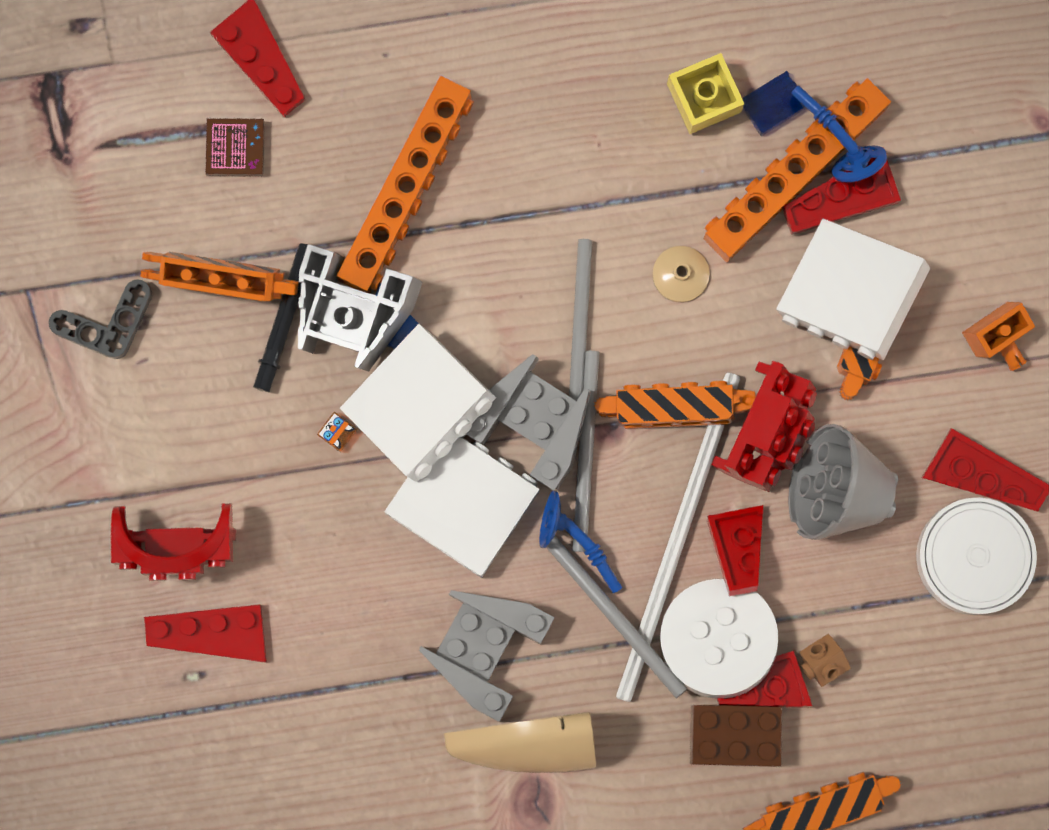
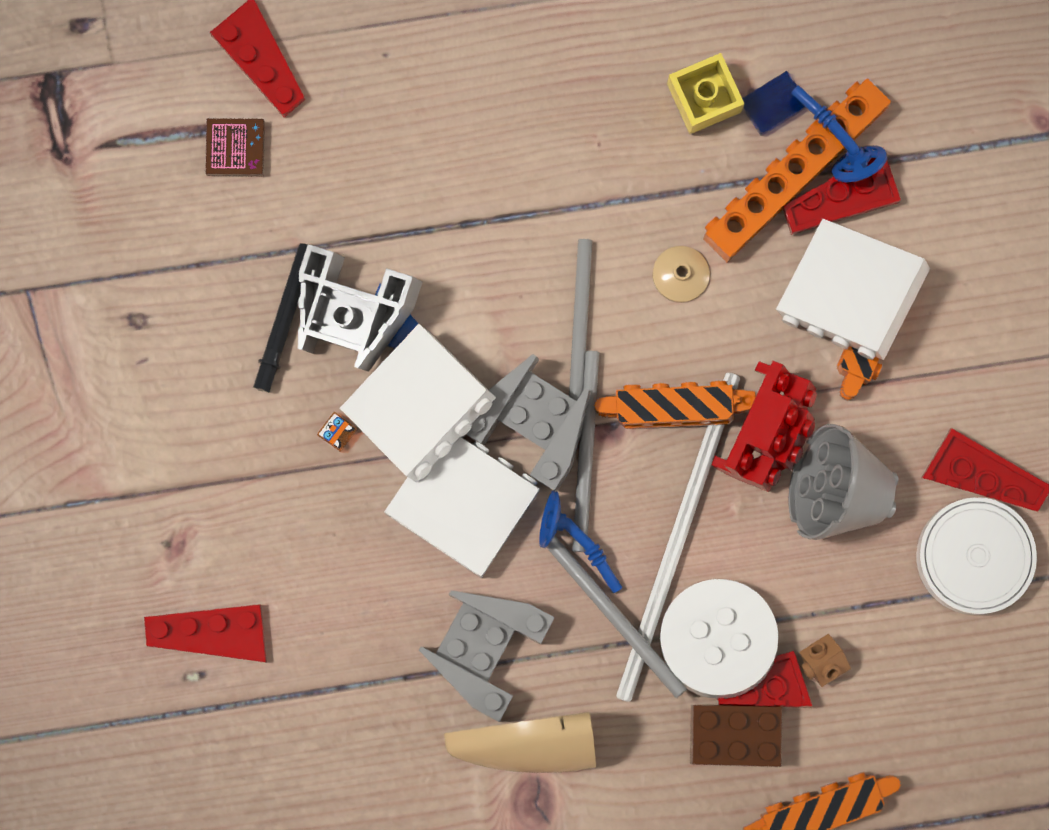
(106, 334): dark grey beam -> none
(172, 549): red piece -> none
(219, 276): orange hinge -> none
(445, 94): orange brick -> none
(737, 547): red wing -> none
(999, 331): orange brick -> none

